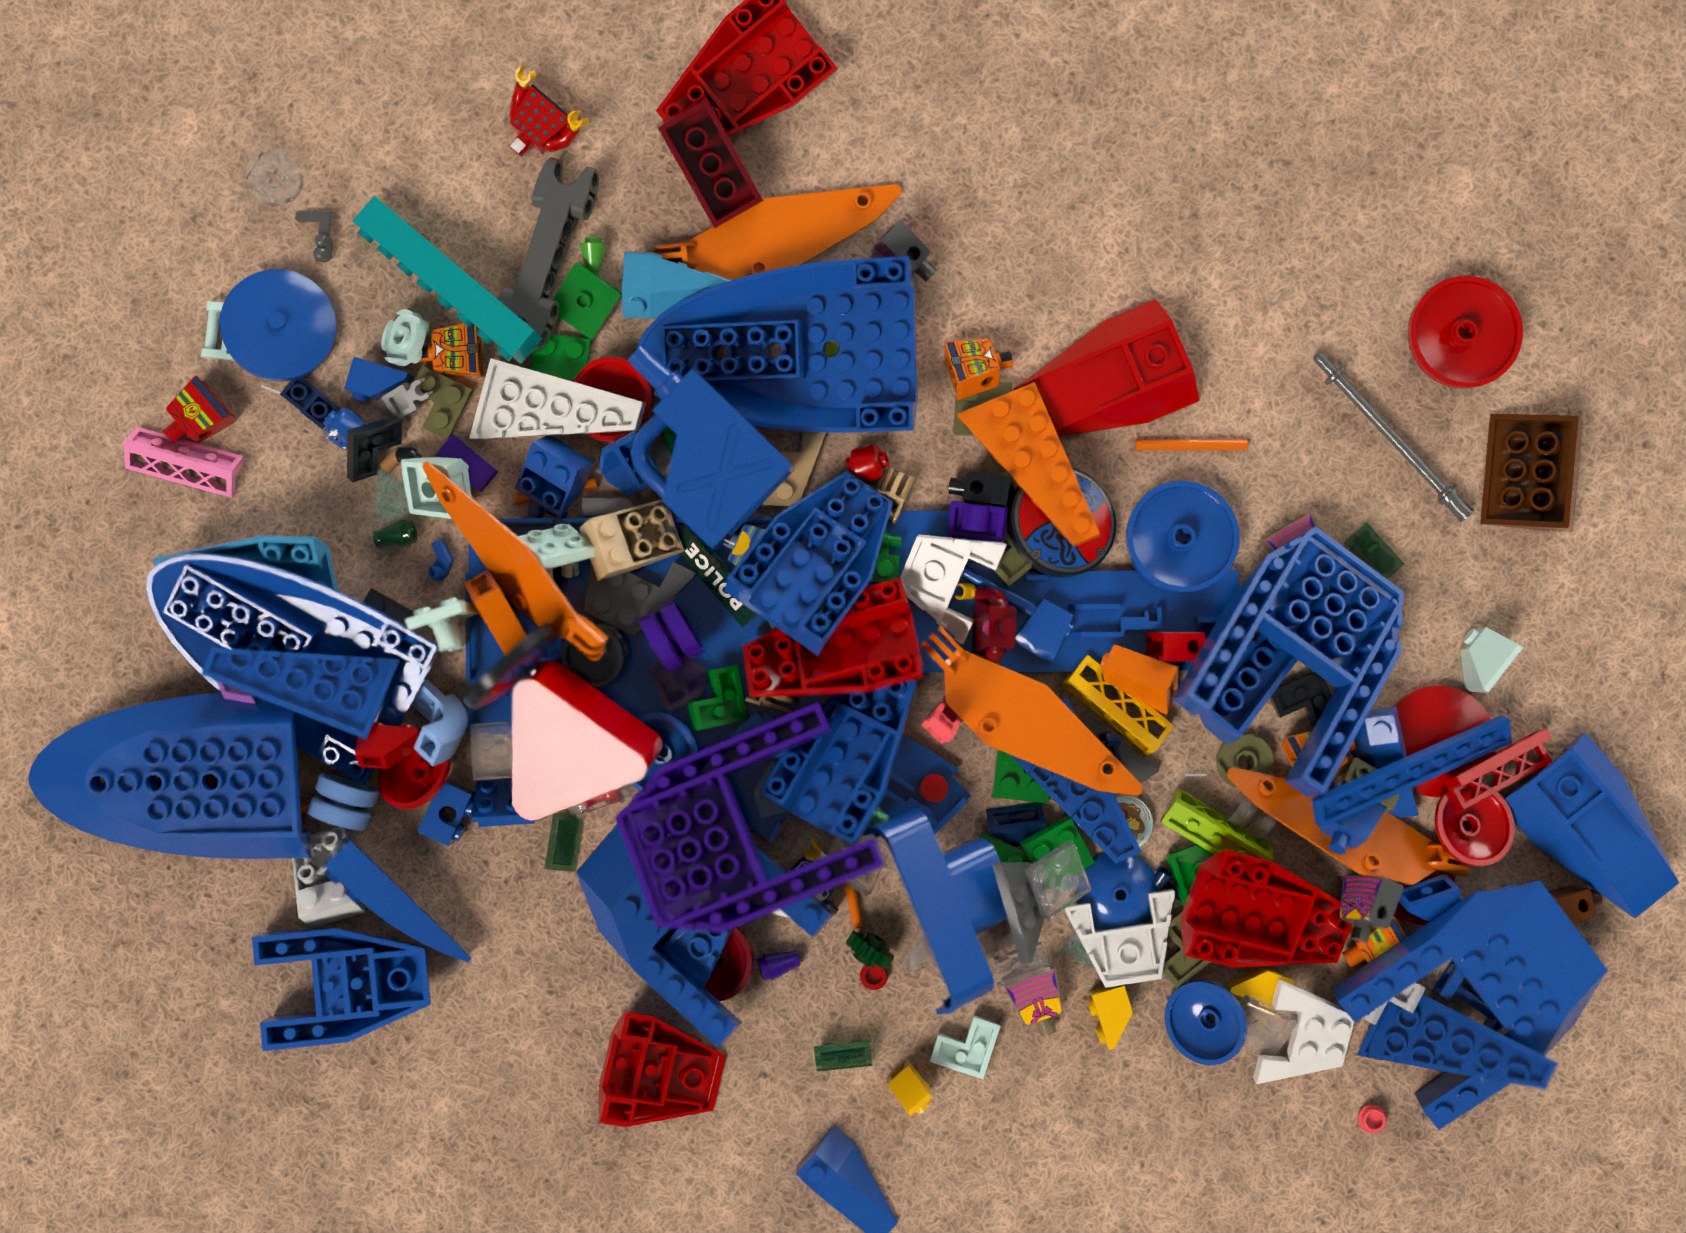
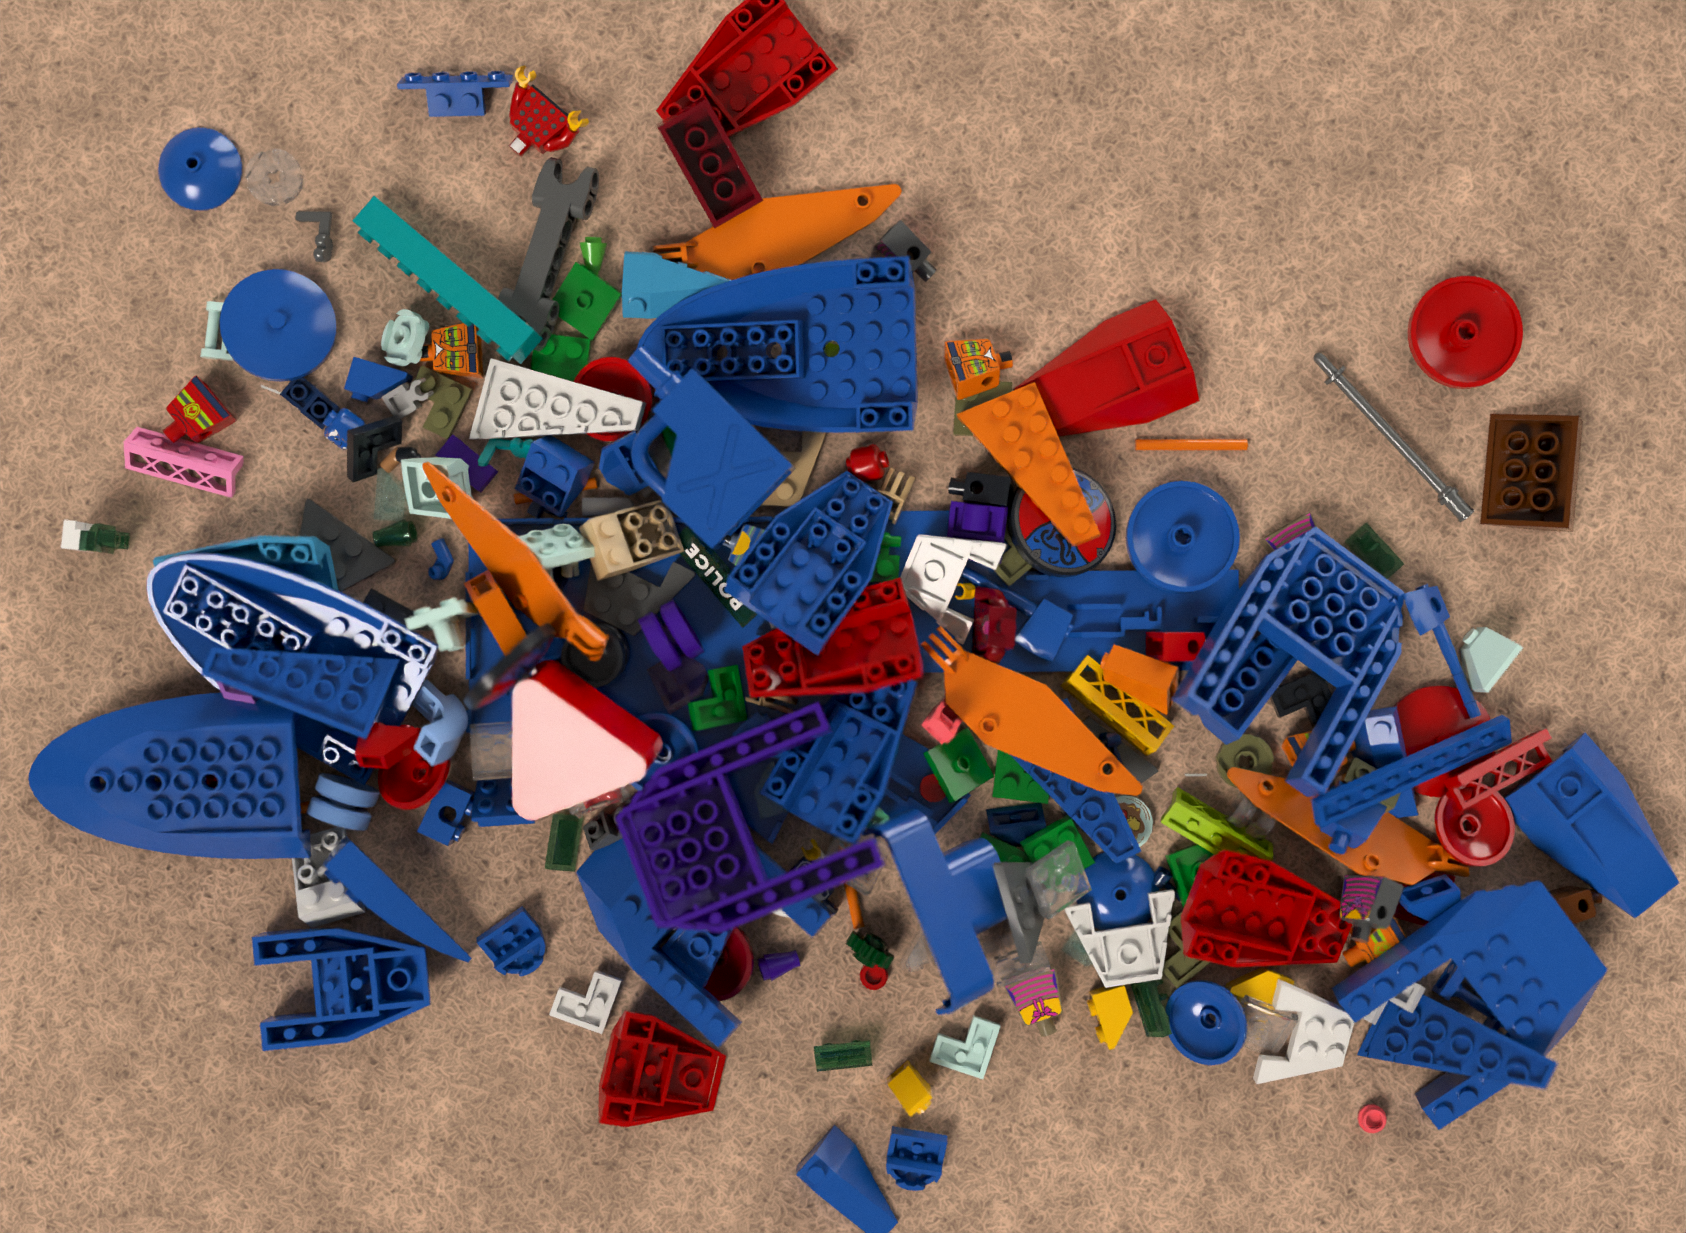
(93, 537): none -> clear green hips
(212, 179): none -> blue dish
(351, 553): none -> dark grey wing
(455, 94): none -> blue bracket
(514, 944): none -> blue slope
(516, 445): none -> teal piece
(589, 1010): none -> white plate
(603, 829): none -> dark grey slope
(915, 1157): none -> blue slope
(958, 765): none -> green plate
(1150, 1008): none -> clear green plate
(1429, 613): none -> blue piece

